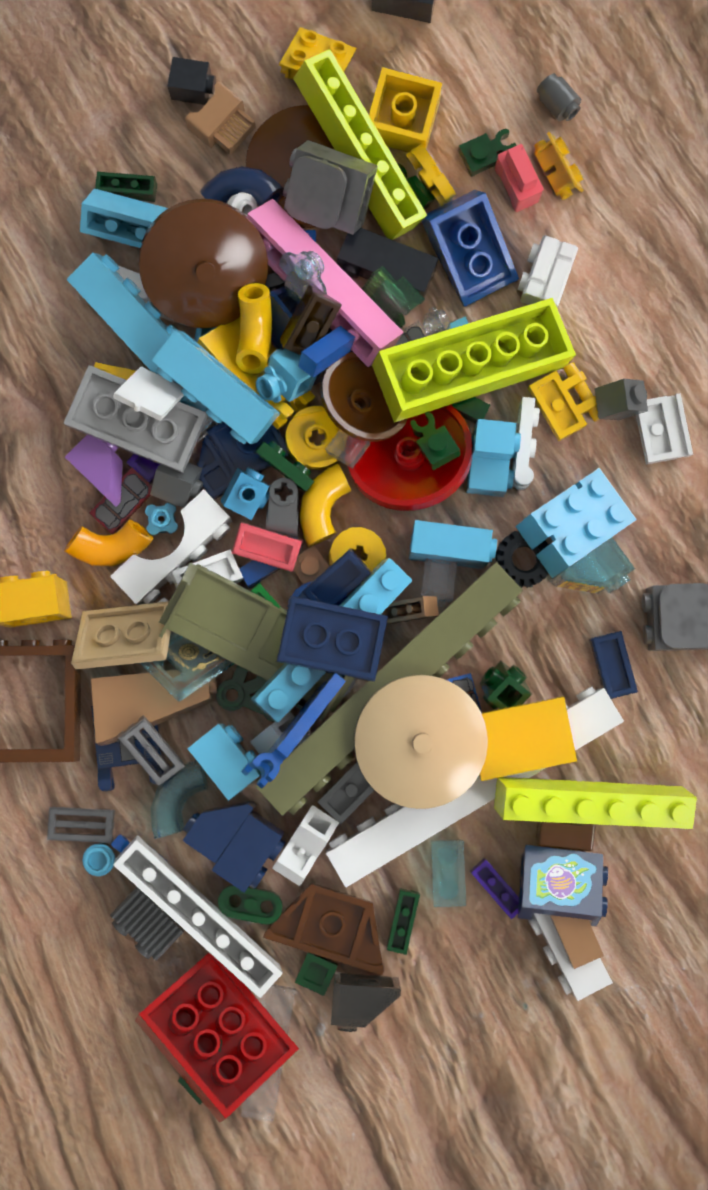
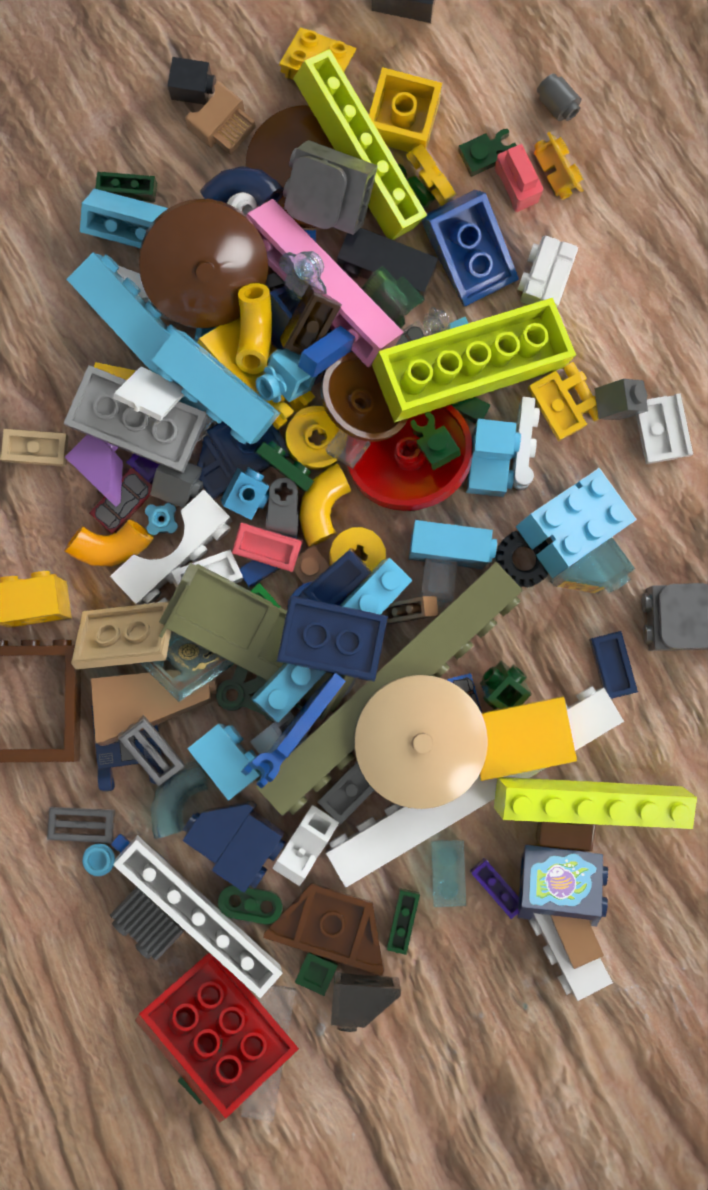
(34, 447): none -> tan plate

